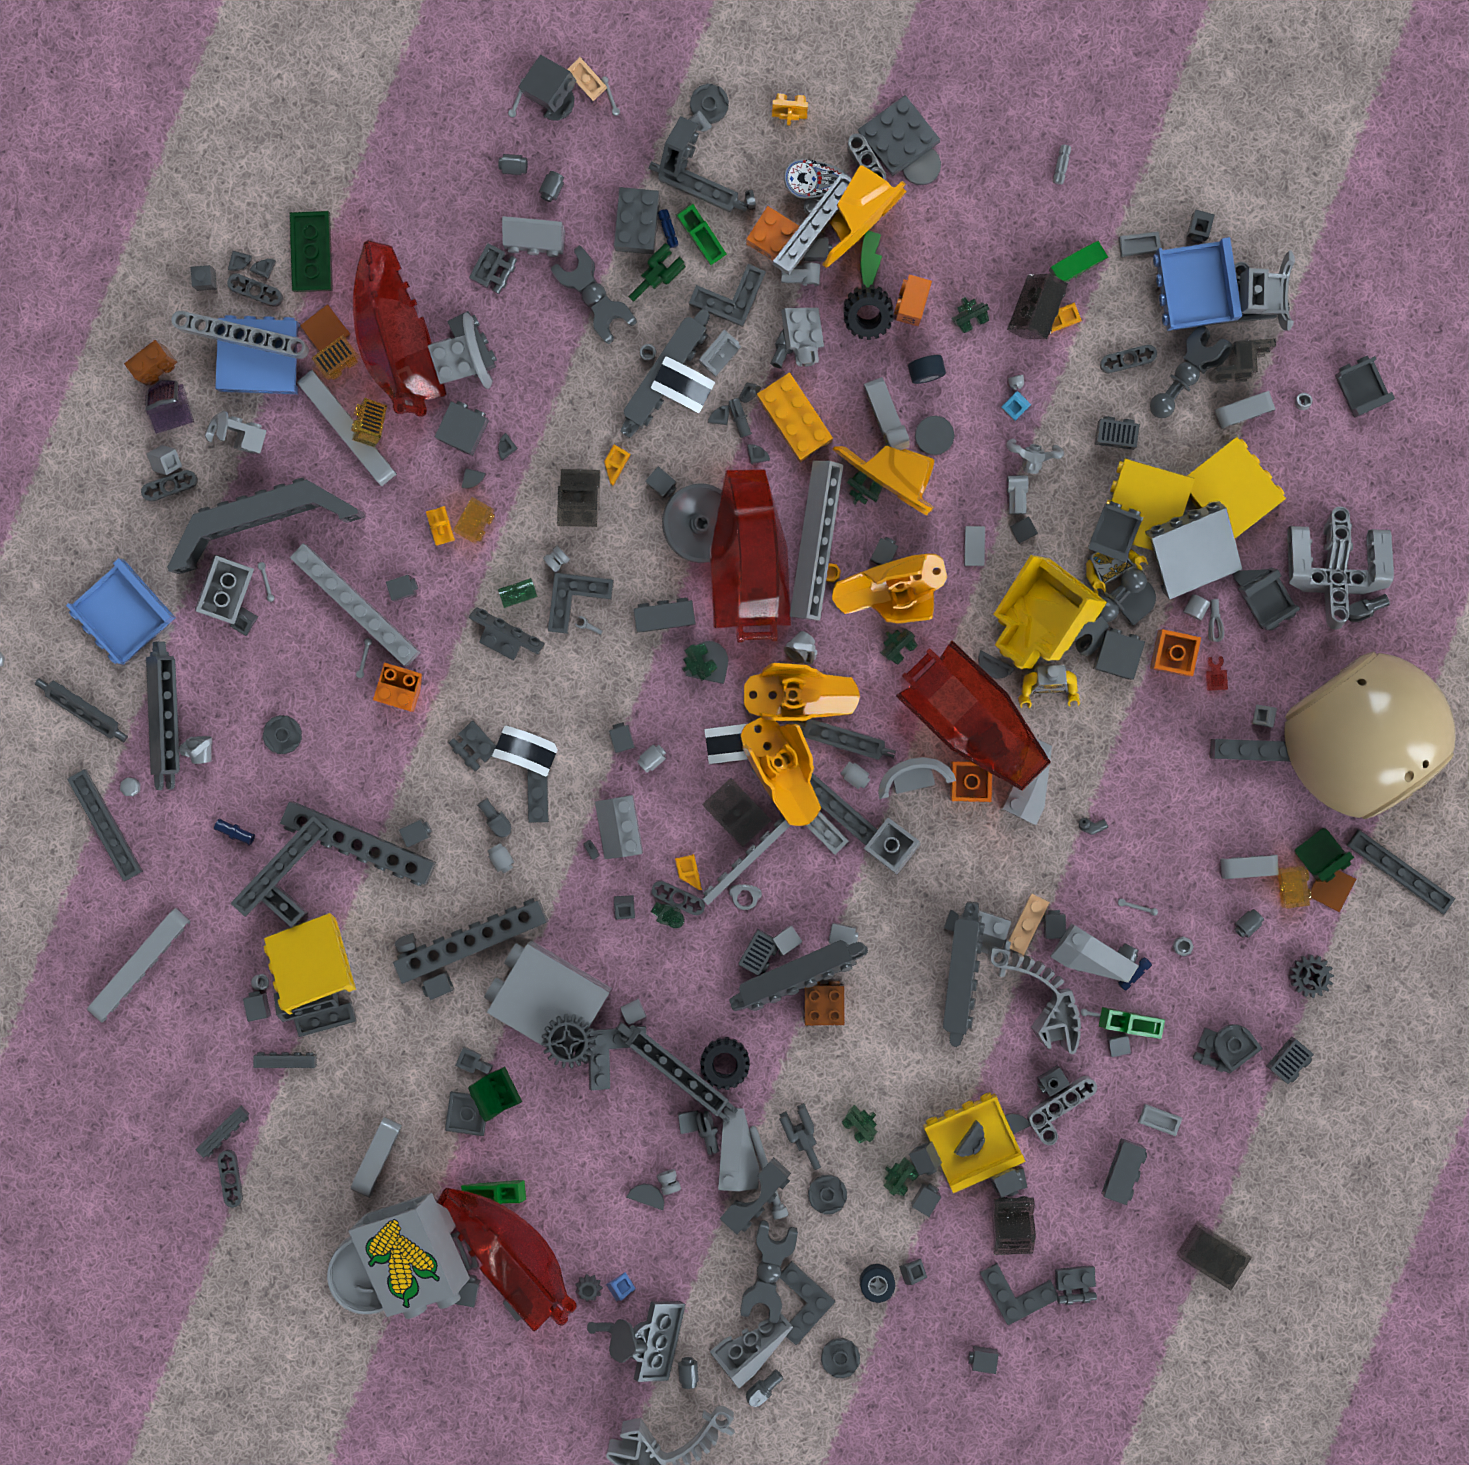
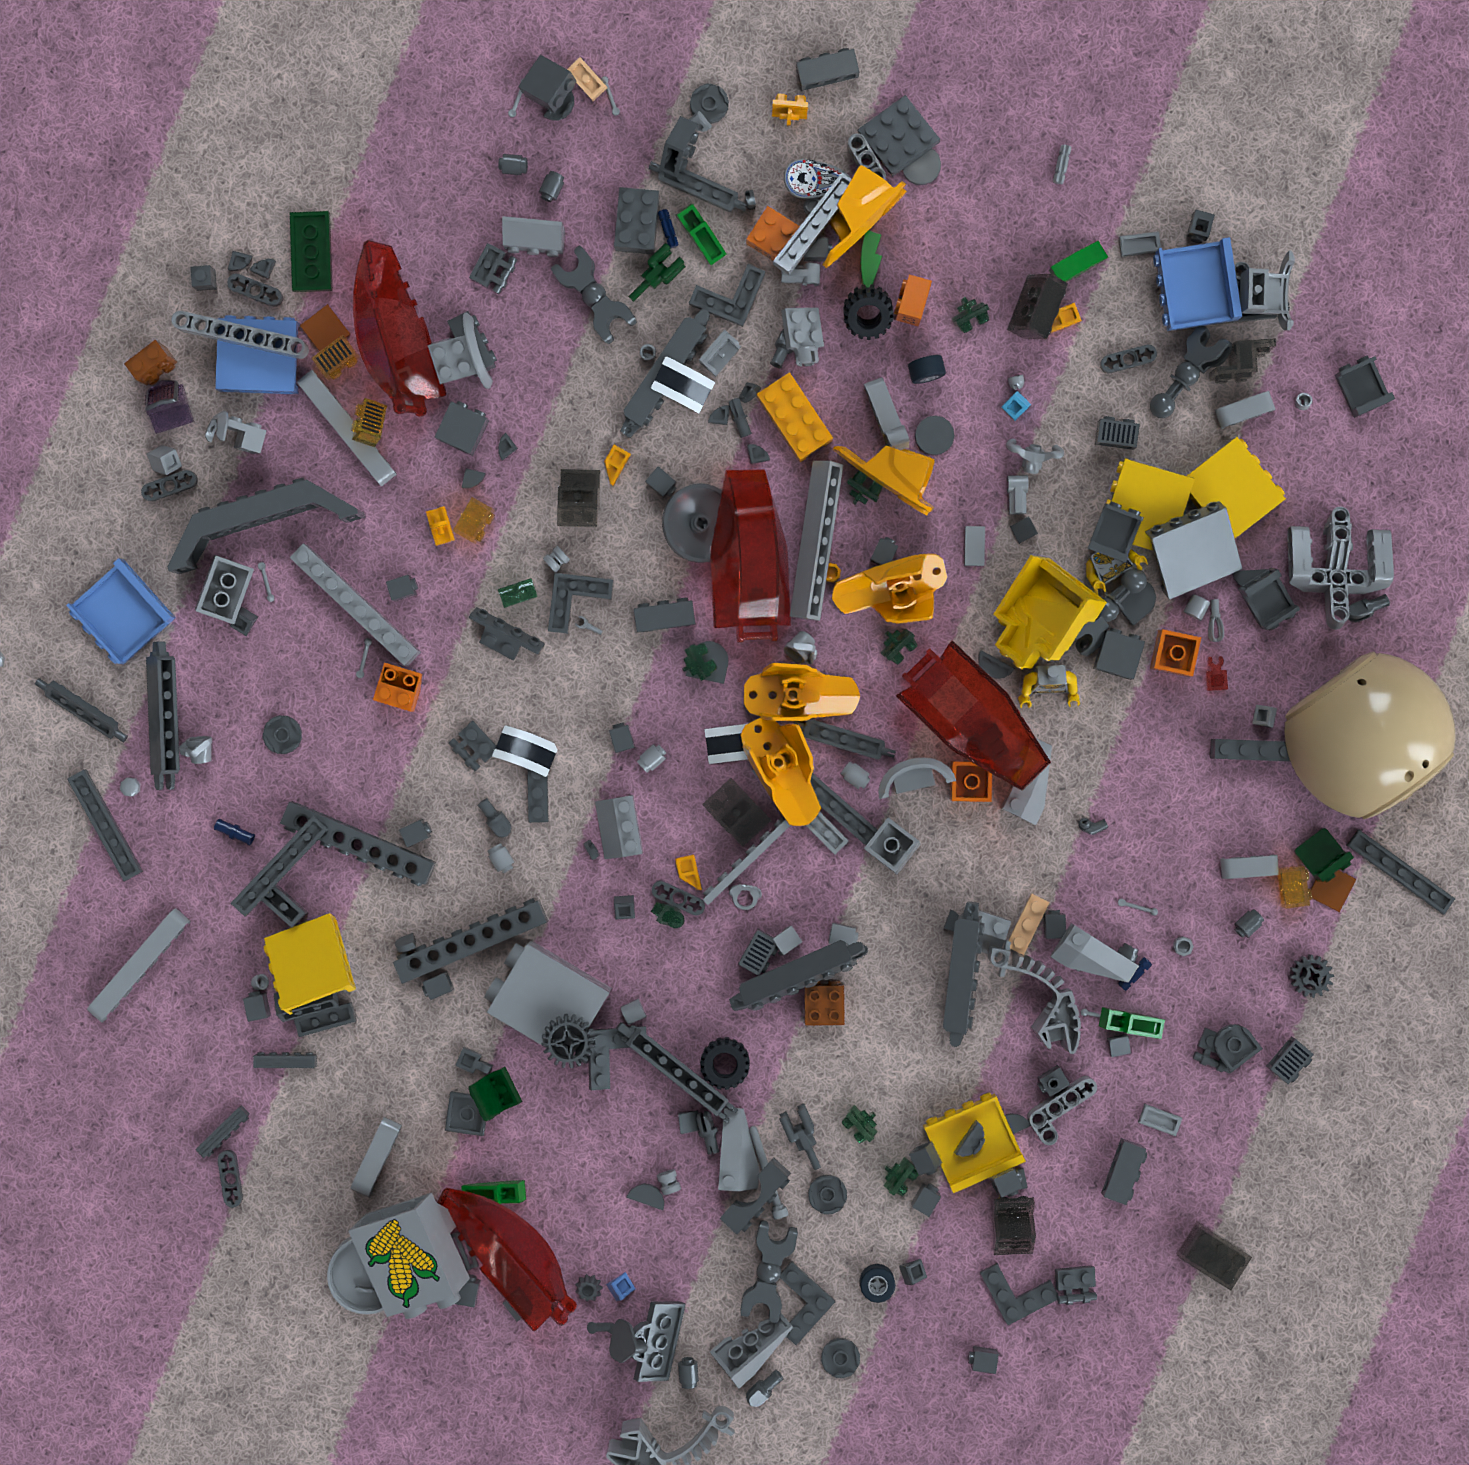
(827, 69): none -> dark grey brick

